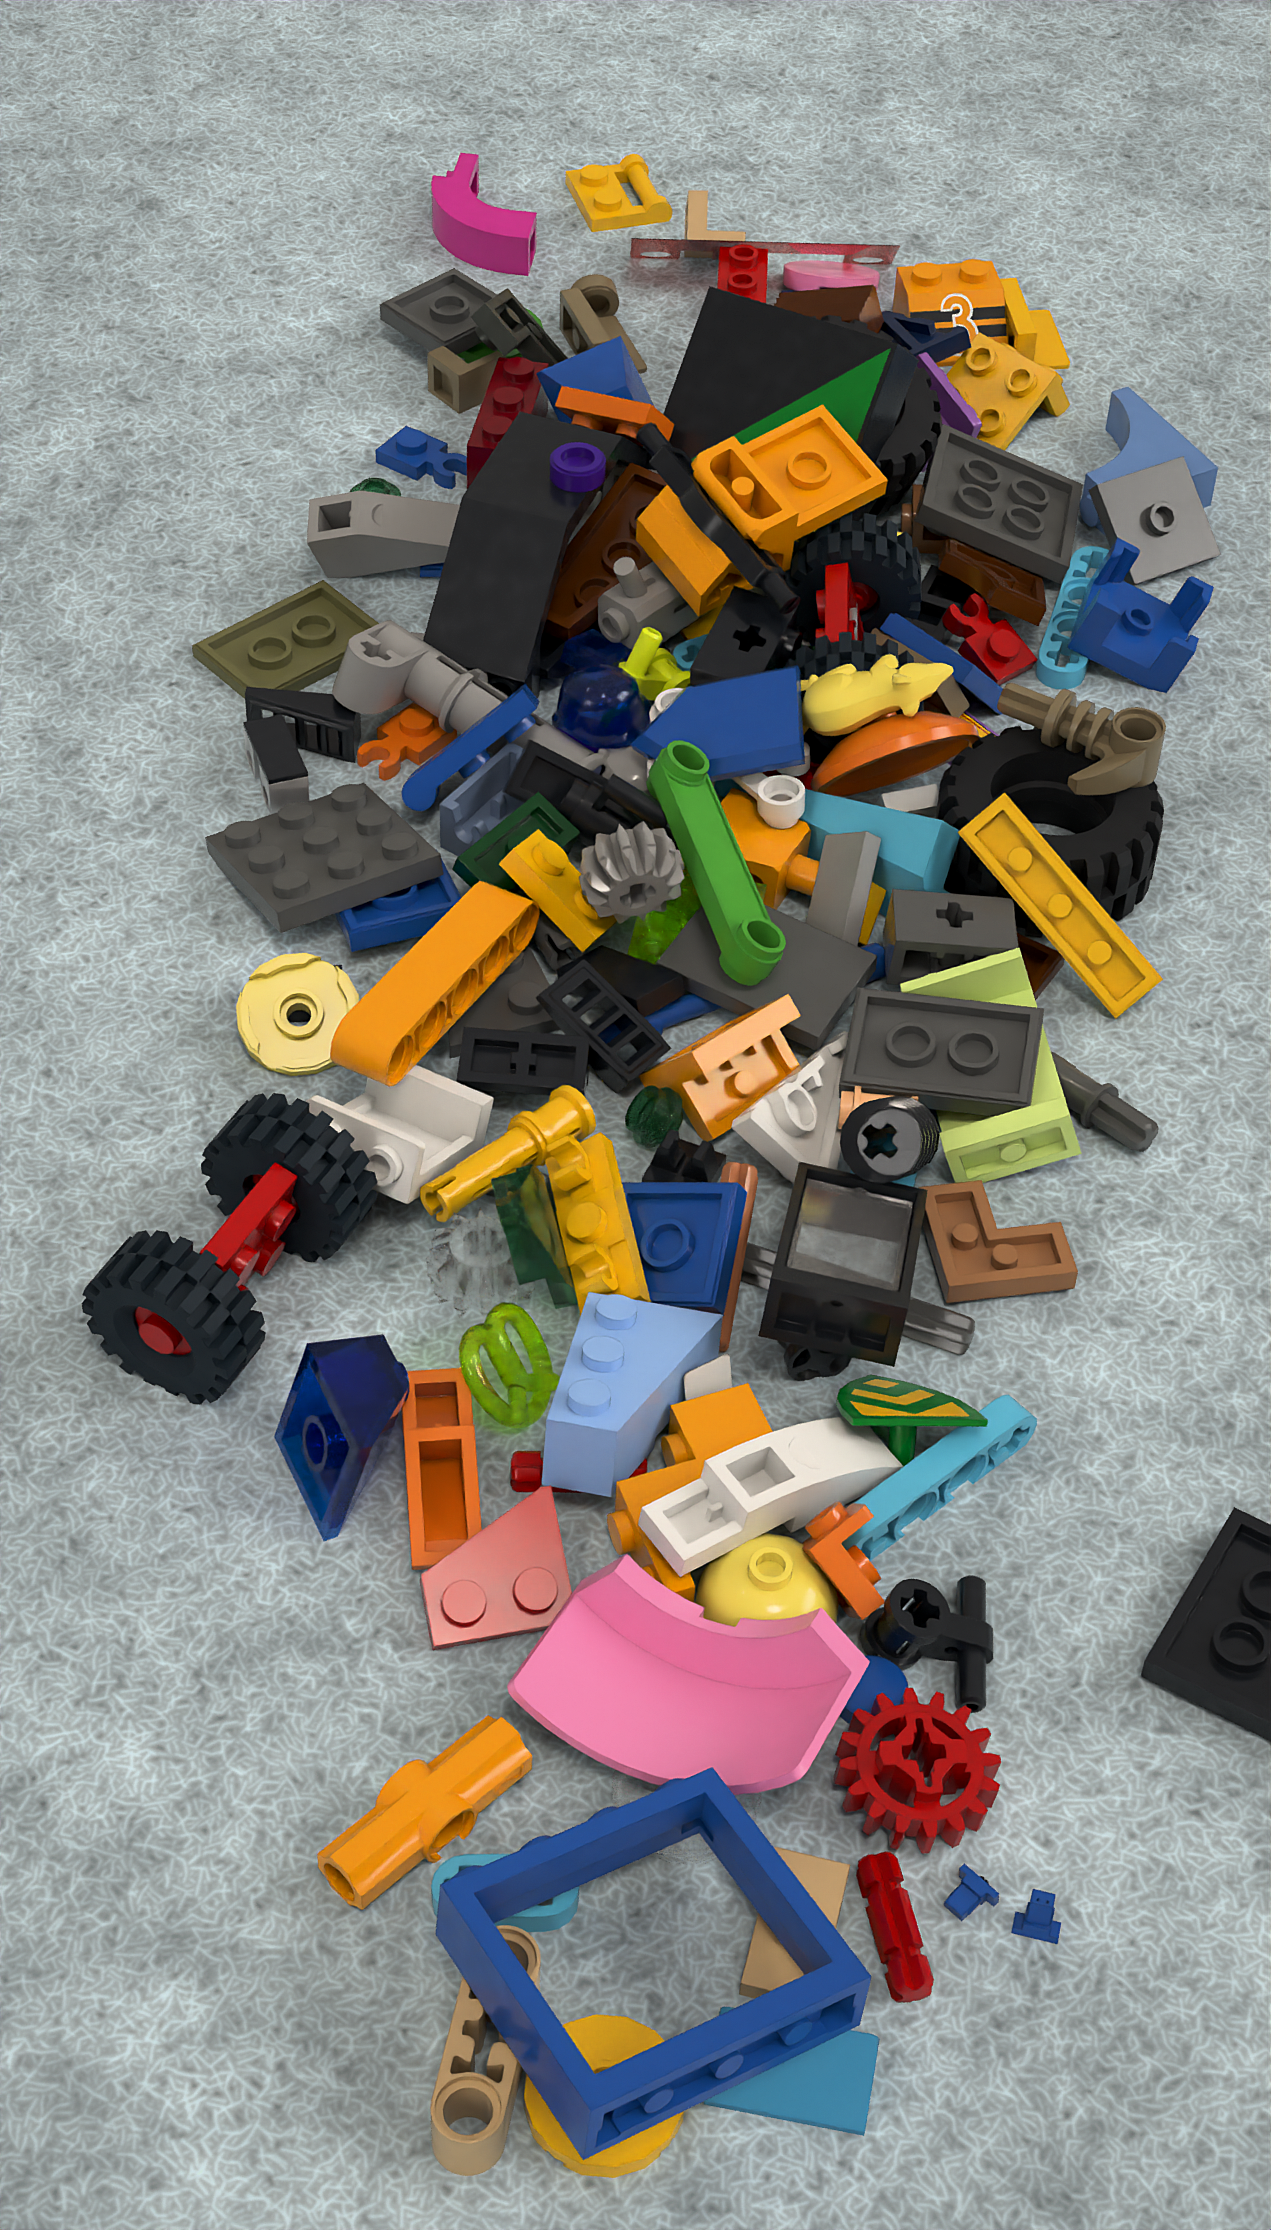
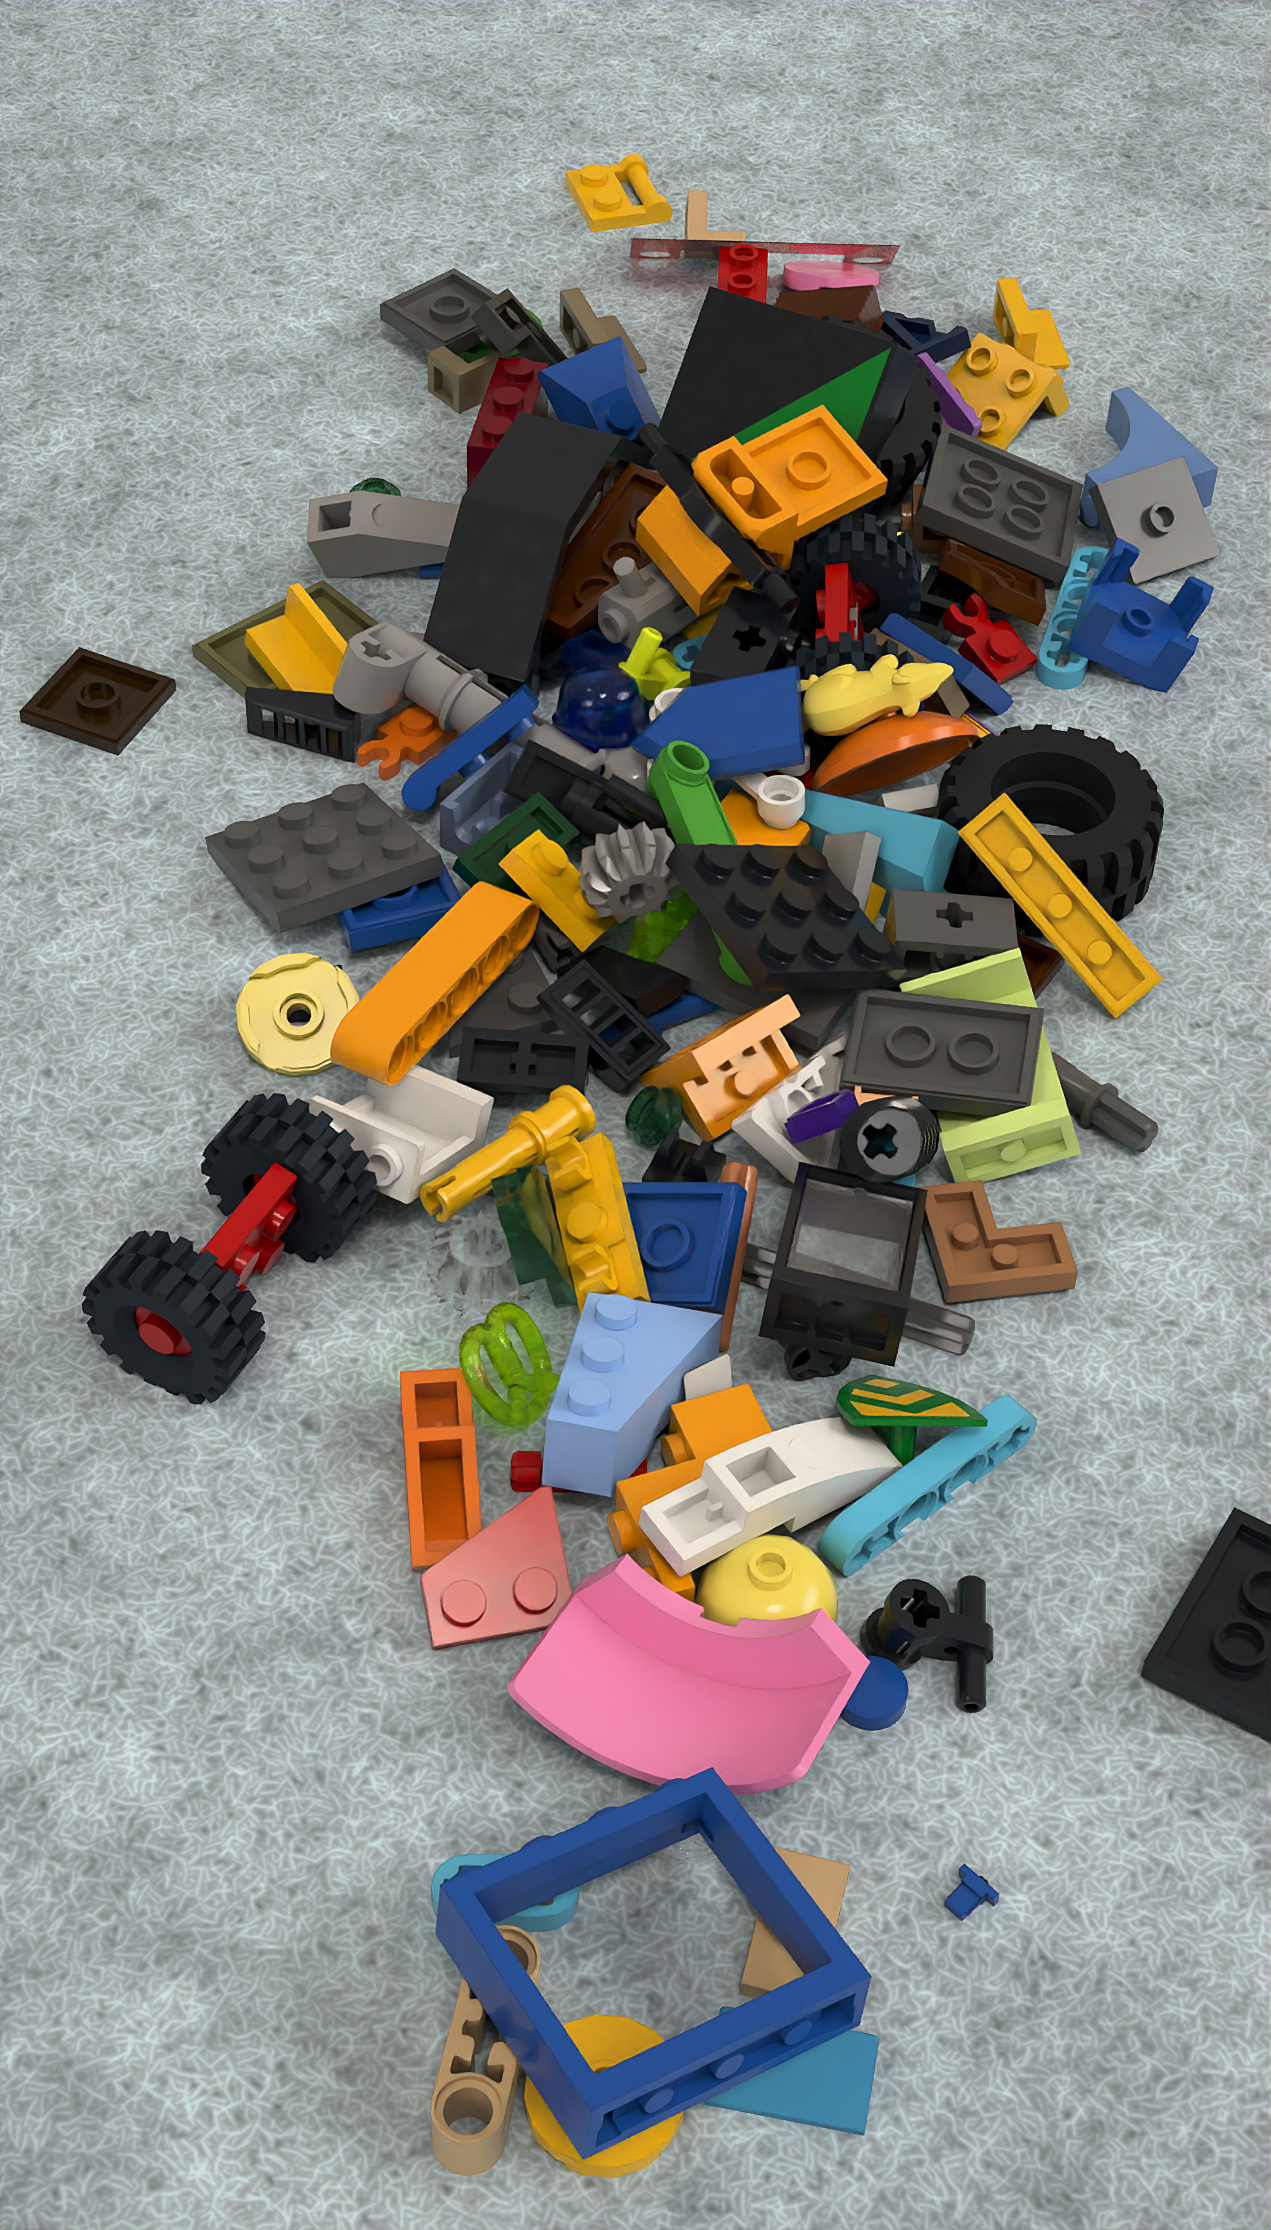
(98, 701): none -> dark brown tile
(276, 762): black piece -> none
(299, 647): none -> yellow panel
(340, 1422): clear blue slope -> none
(419, 454): blue plate -> none
(424, 1811): light orange piece -> none
(477, 231): dark pink arch -> none
(577, 467): dark purple tile -> none
(599, 293): dark tan tile -> none
(610, 413): orange wing -> none
(786, 917): none -> black plate
(821, 1115): none -> dark purple tile
(847, 1570): orange bracket -> none
(894, 1786): red gear -> none
(894, 1927): red axle -> none
(953, 295): light orange slope -> none
(1038, 1918): blue piece -> none
(1125, 742): dark tan piece -> none

